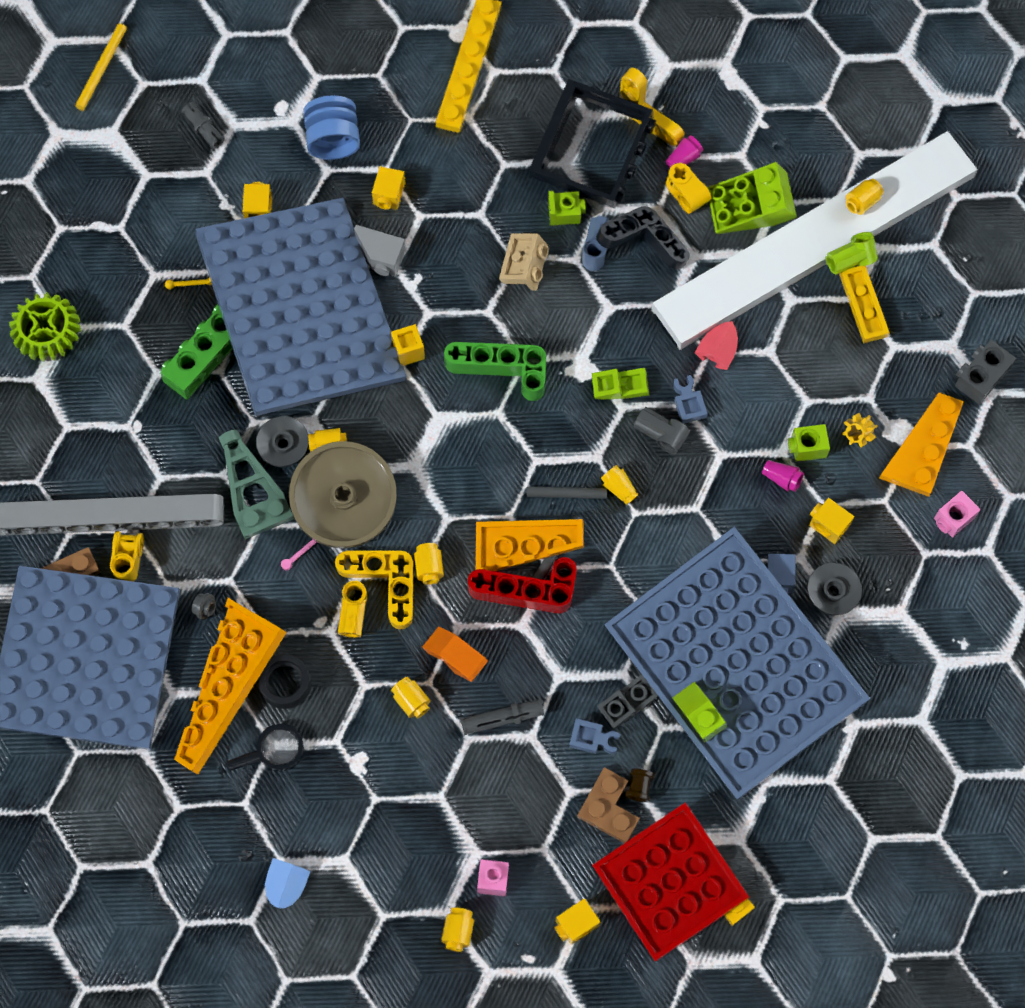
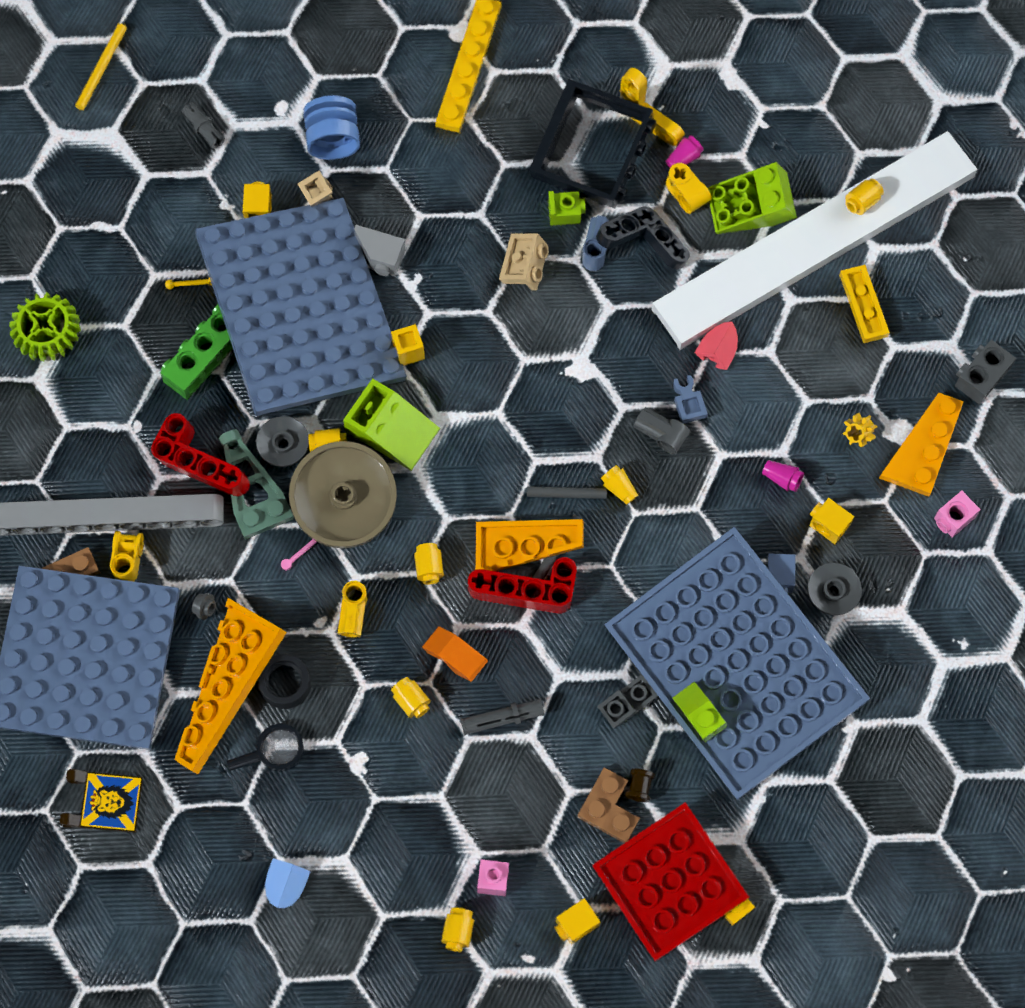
(108, 801): none -> flag
(201, 463): none -> red beam
(316, 189): none -> tan brick
(387, 570): yellow beam -> none
(388, 188): yellow brick -> none
(390, 425): none -> lime slope
(496, 366): bright green beam -> none
(588, 737): sand blue plate -> none
(620, 385): lime slope -> none
(817, 435): lime brick -> none
(859, 252): lime piece -> none

